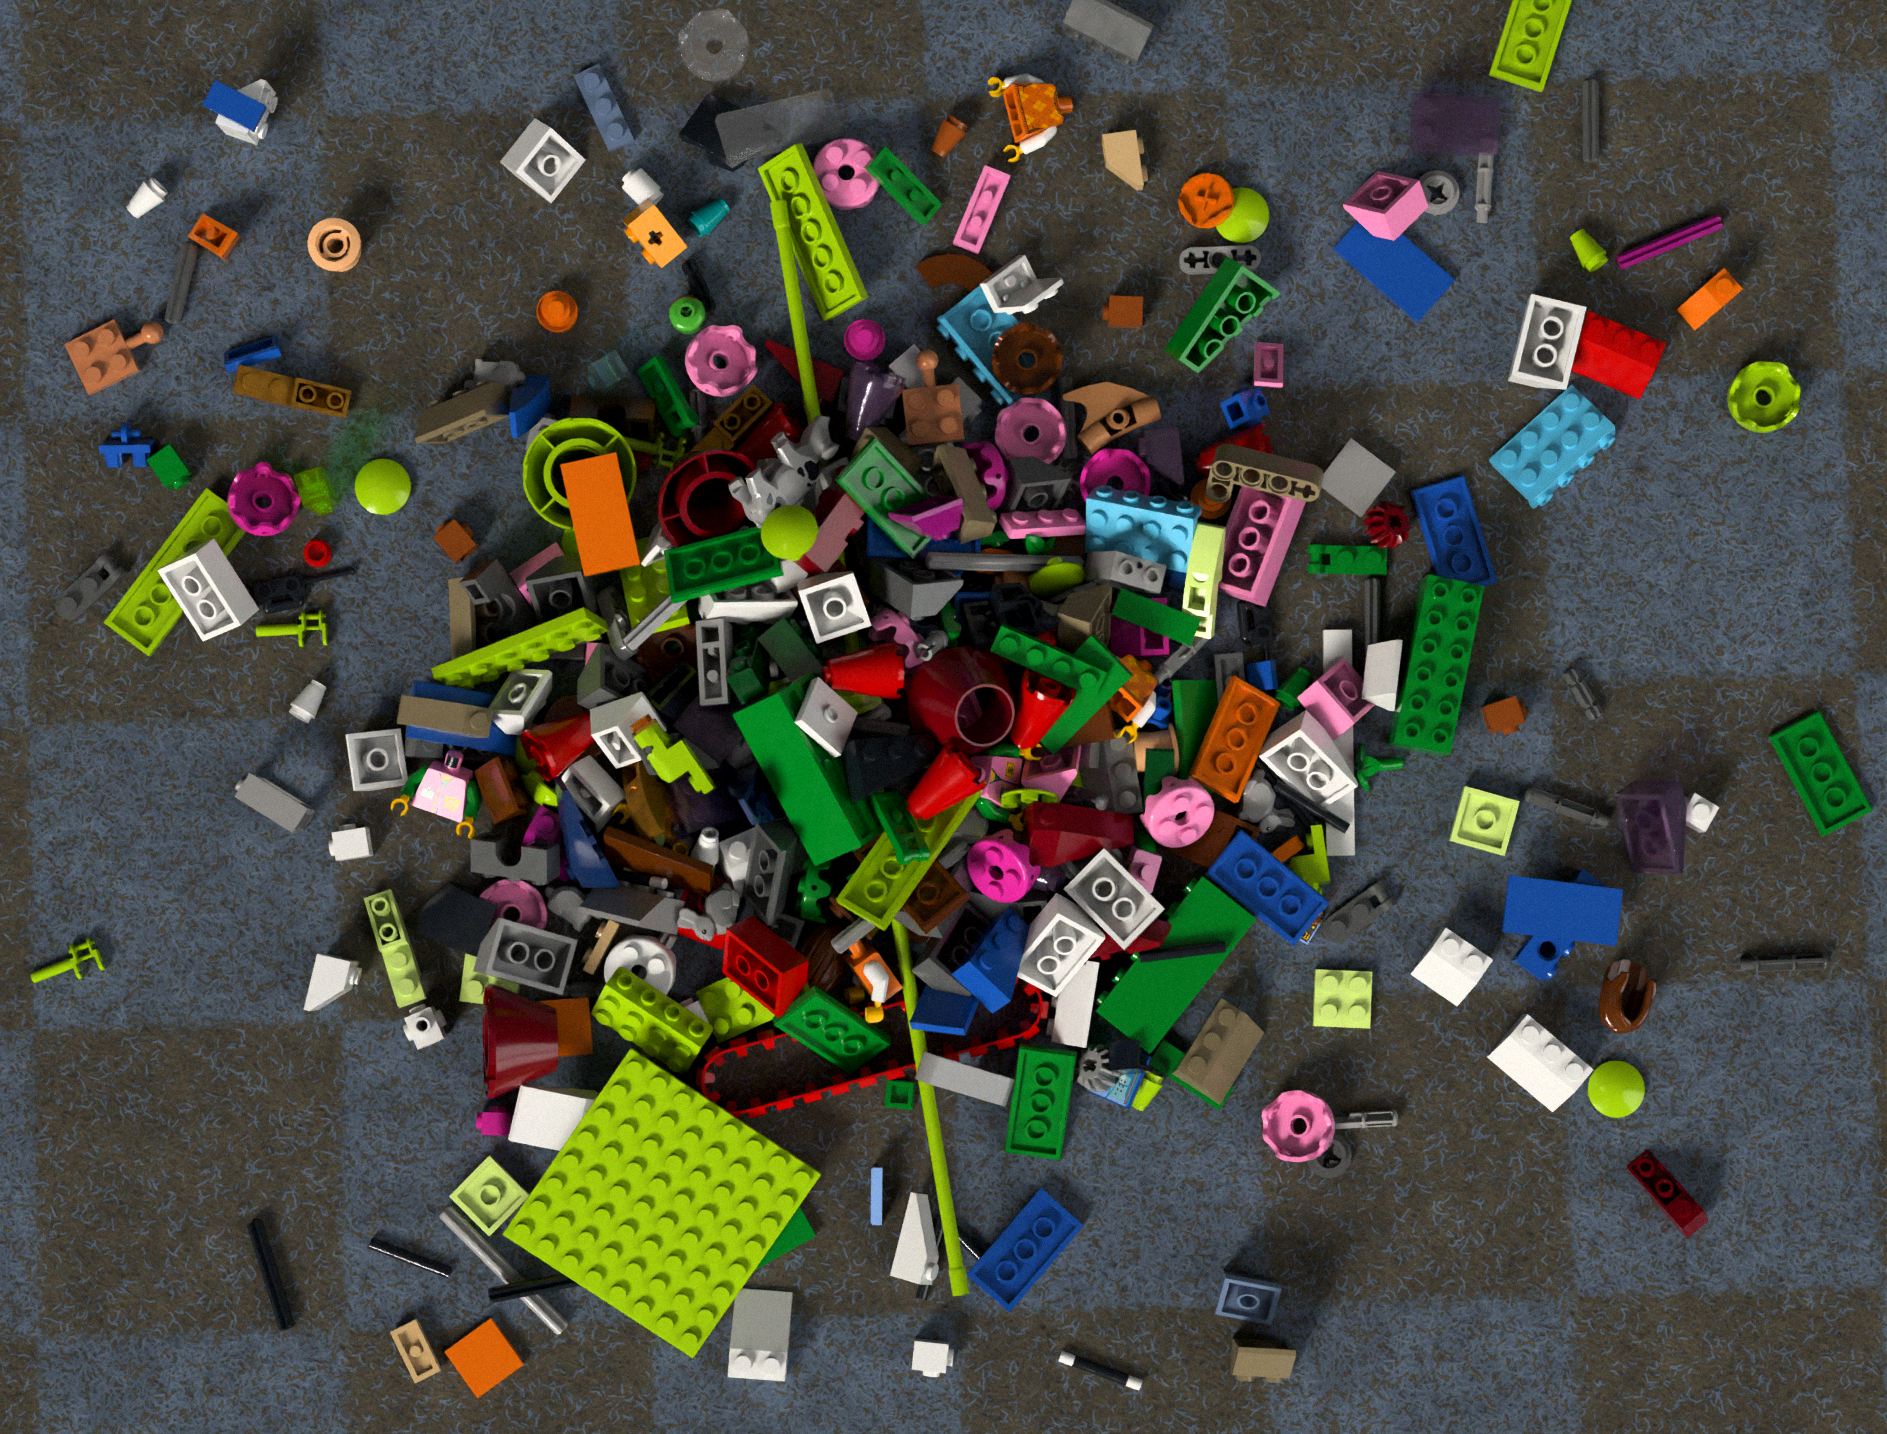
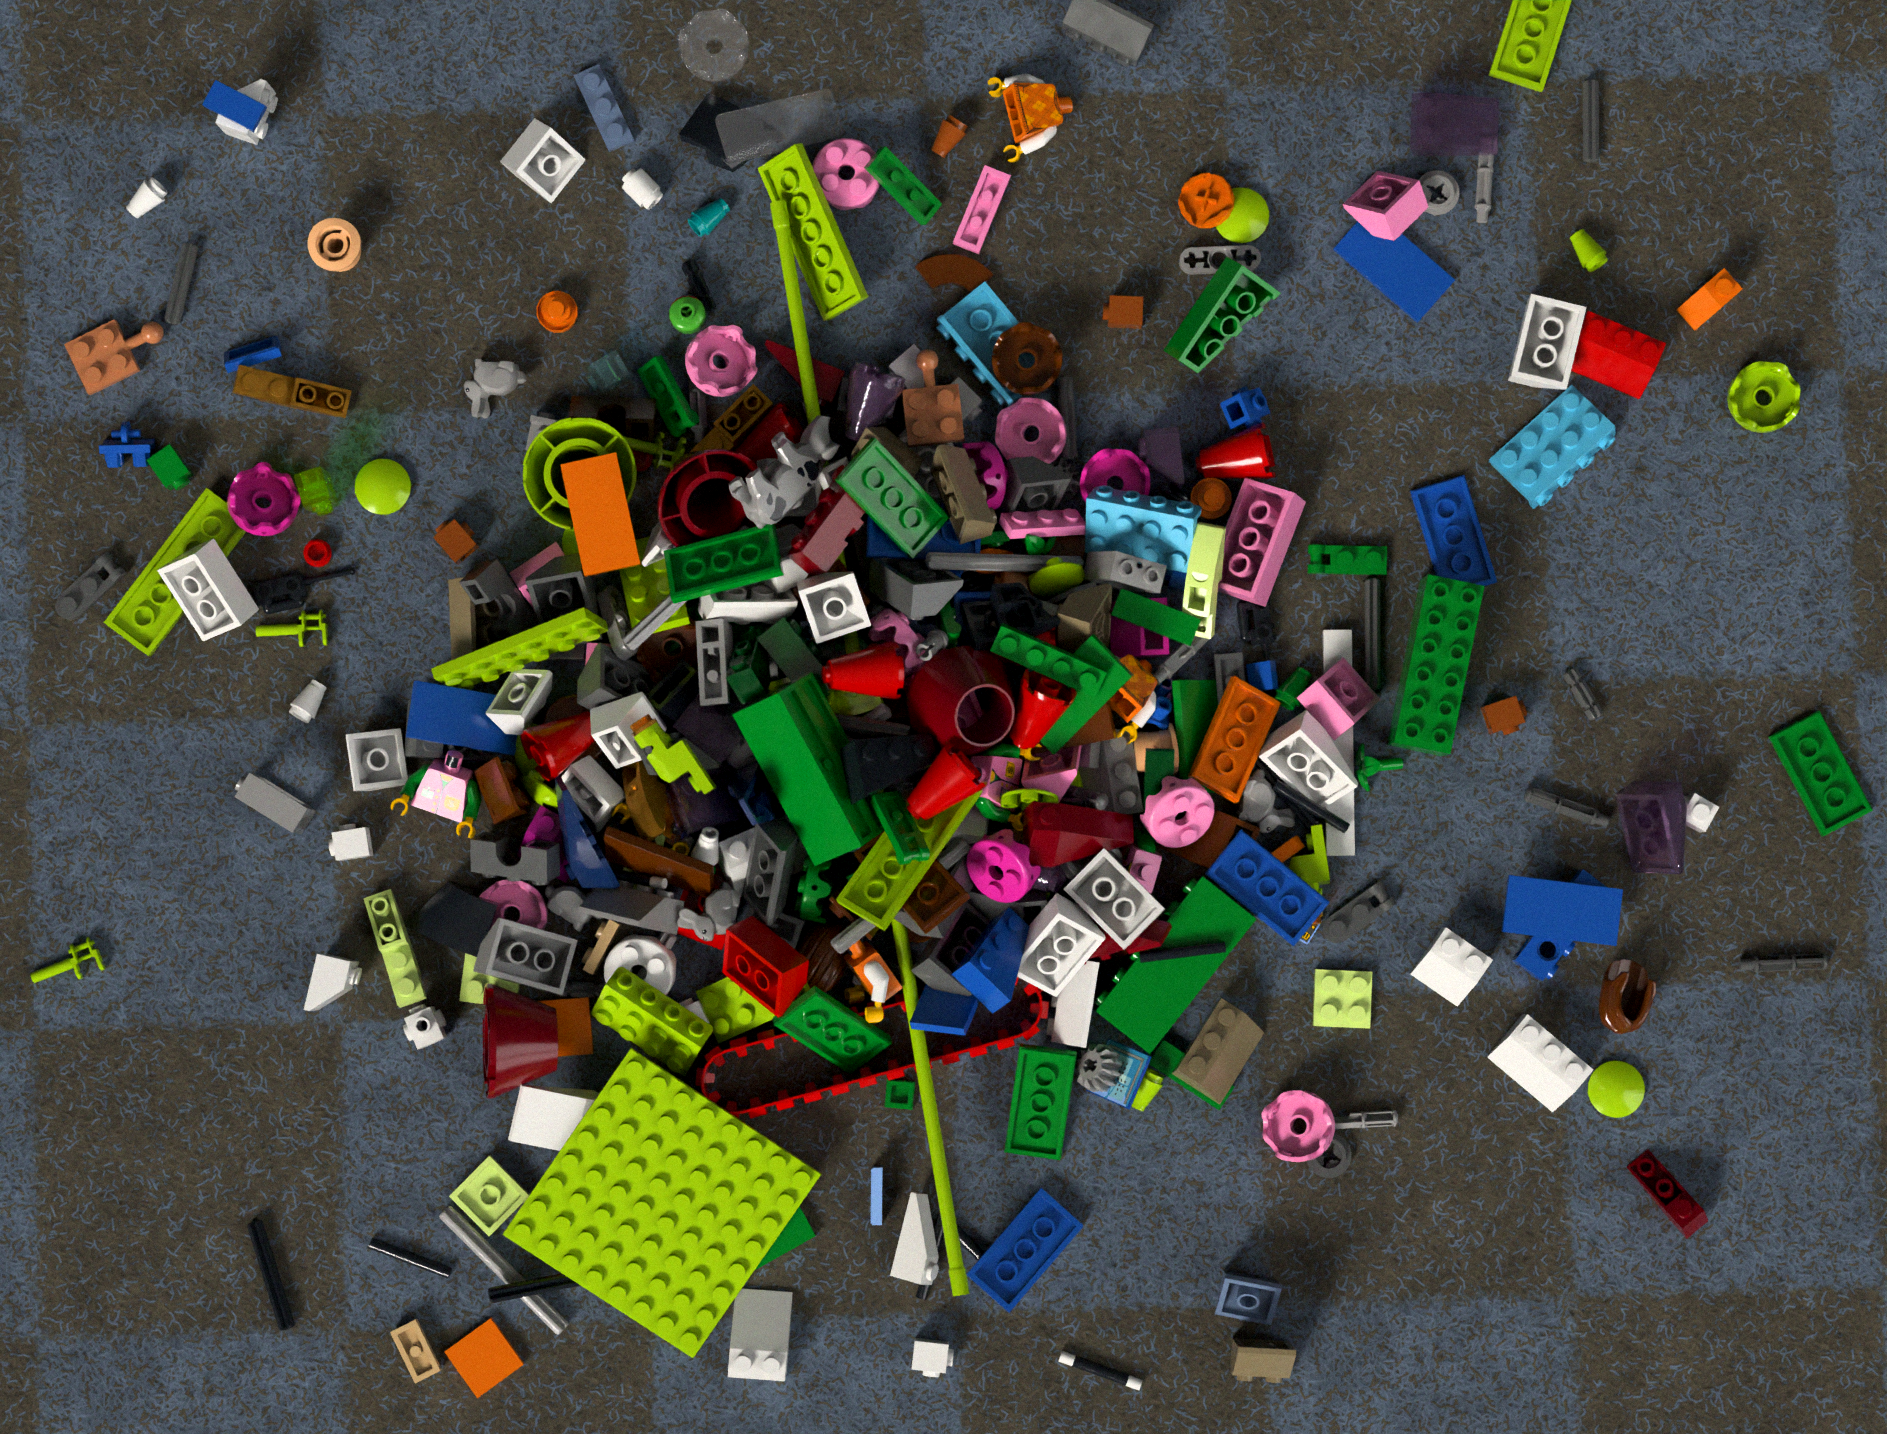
(214, 236): orange slope -> none
(445, 716): dark tan slope -> none
(463, 413): dark tan slope -> none
(494, 1122): dark pink plate -> none
(529, 404): blue slope -> none
(667, 241): light orange brick -> none
(789, 532): lime dish -> none
(826, 717): white plate -> none
(864, 340): dark pink plate -> none
(932, 516): magenta slope -> none
(964, 1079): light grey beam -> none
(1017, 288): white bracket -> none
(1102, 403): medium nougat pin -> none
(1123, 157): tan slope -> none
(1125, 1058): black panel -> none
(1261, 472): dark tan beam -> none
(1268, 365): bright pink slope -> none
(1356, 477): light grey tile -> none
(1382, 673): white slope -> none
(1387, 524): dark red gear -> none
(1484, 821): yellowish green plate -> none
(1669, 241): magenta axle -> none

